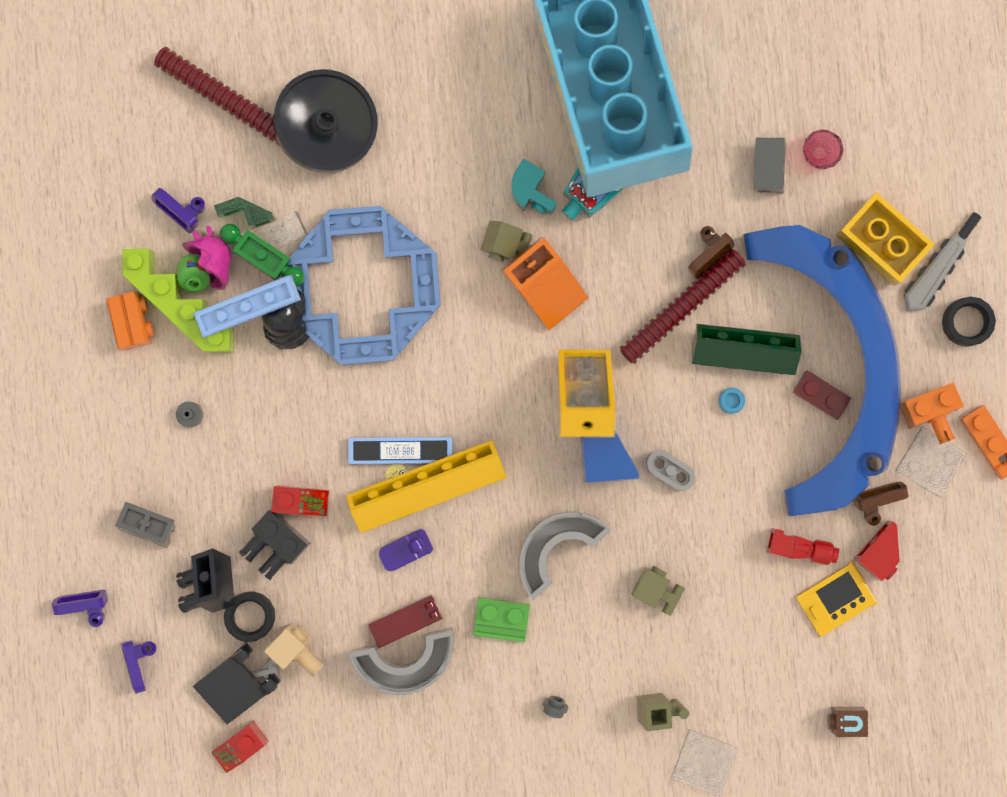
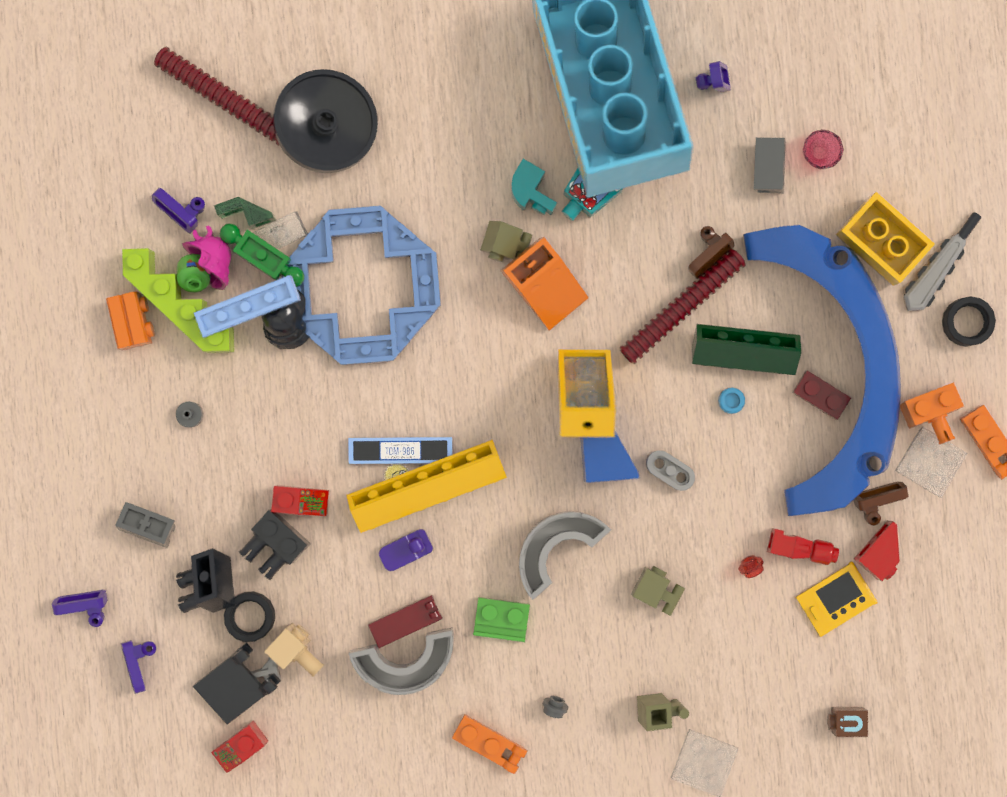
(488, 743): none -> orange plate
(718, 78): none -> dark purple piece
(751, 566): none -> clear red plate

